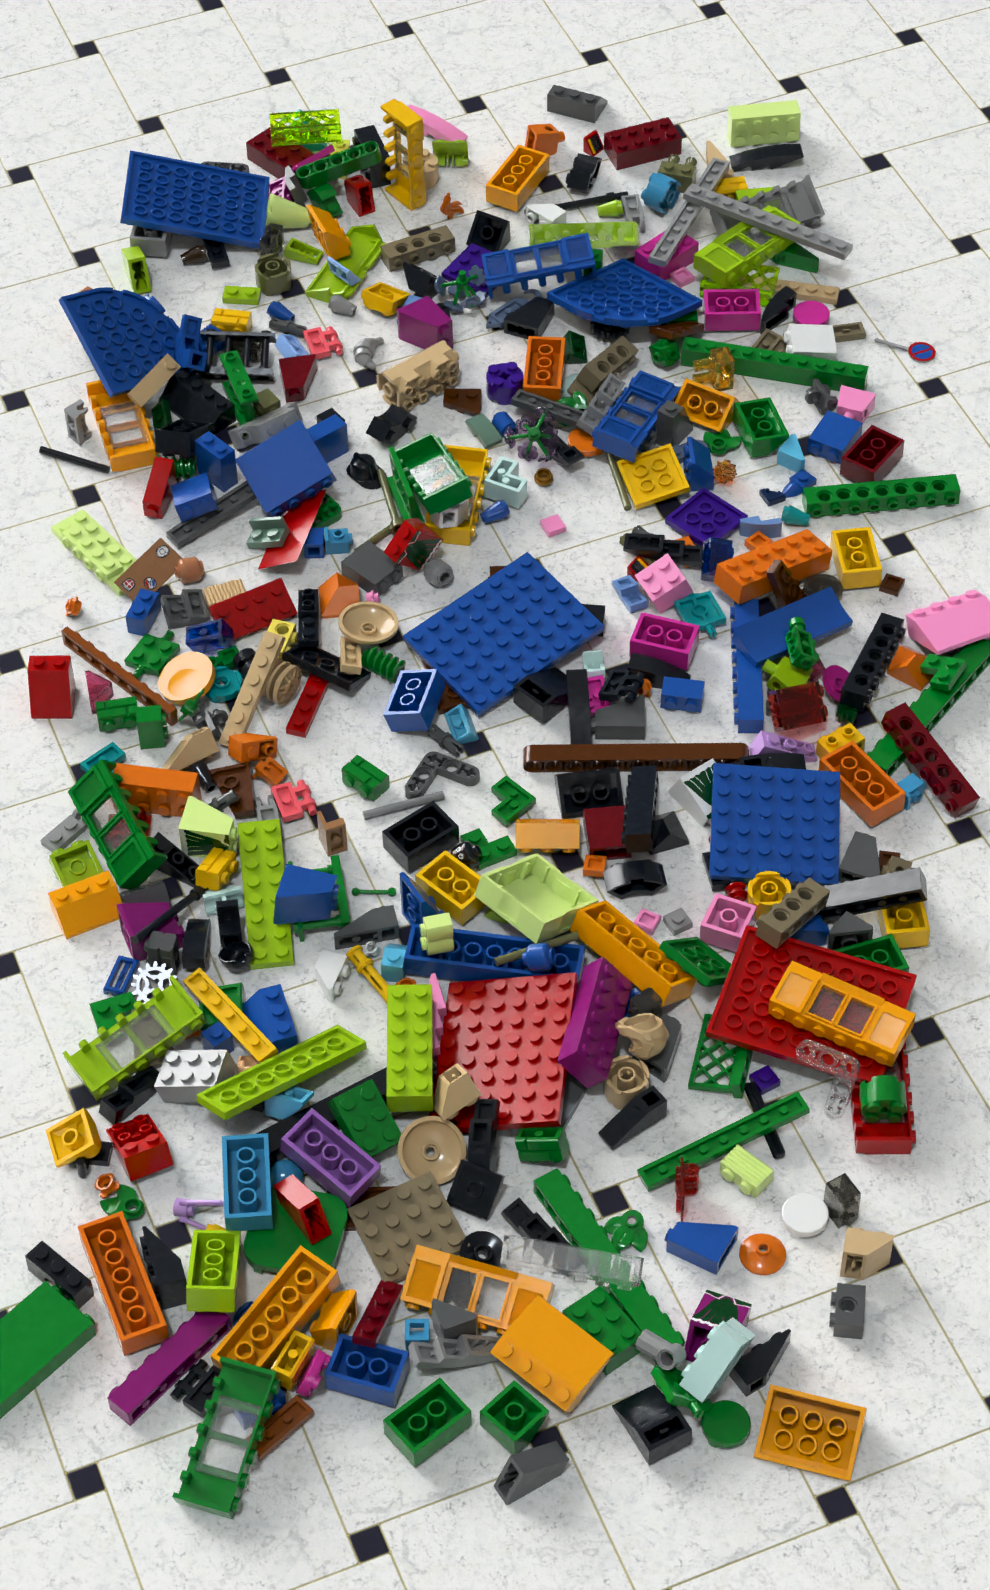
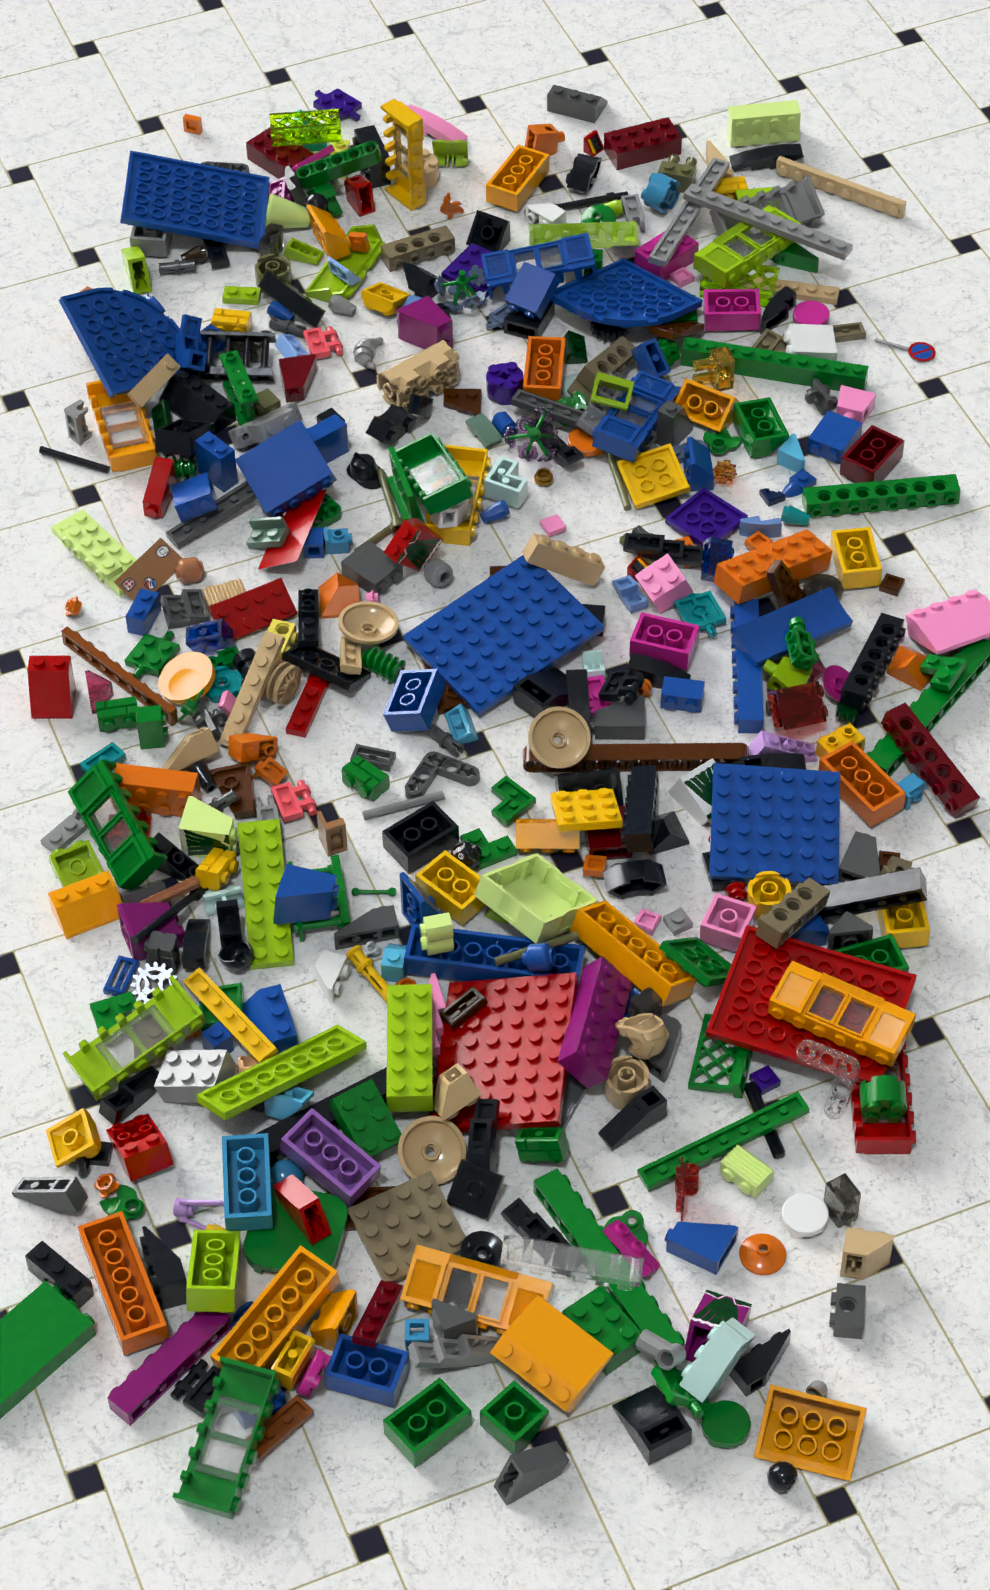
(53, 1193): none -> dark grey slope
(174, 891): none -> nougat axle
(177, 266): none -> dark grey pin
(192, 124): none -> orange plate
(227, 702): none -> bright pink tile
(291, 298): none -> black slope
(316, 200): none -> black piece
(338, 100): none -> dark purple plate
(359, 241): none -> orange plate
(381, 763): none -> dark grey tile
(420, 405): none -> black slope
(465, 1010): none -> dark brown tile
(532, 291): none -> blue brick
(563, 559): none -> tan brick
(566, 725): none -> tan dish
(586, 810): none -> yellow plate
(605, 212): none -> green dish
(614, 383): none -> lime tile
(629, 1245): none -> dark pink hinge
(651, 359): none -> blue brick
(781, 1476): none -> black piece
(817, 1388): none -> light grey hinge
(842, 187): none -> tan plate

